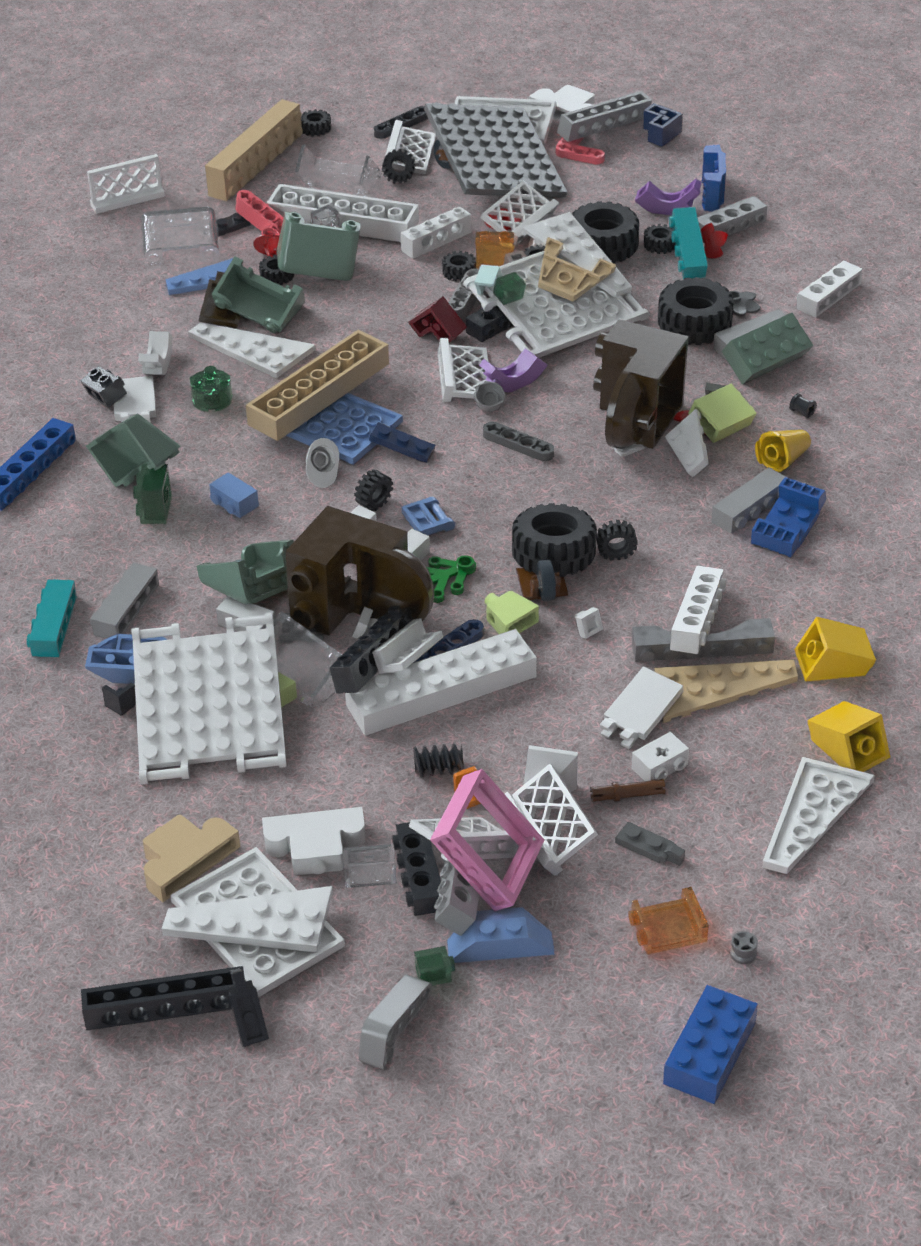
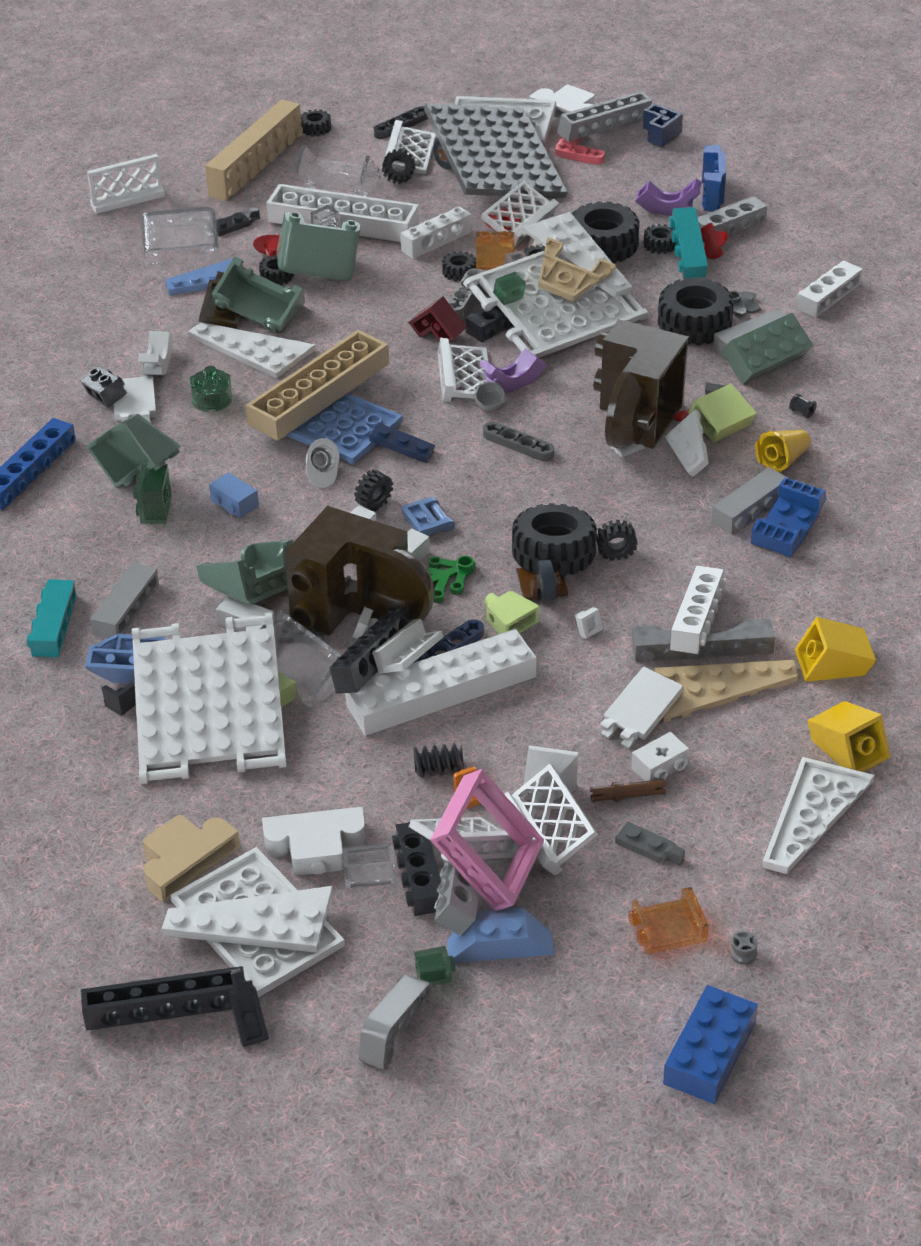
(258, 213): coral beam -> none
(487, 277): light aqua panel -> none

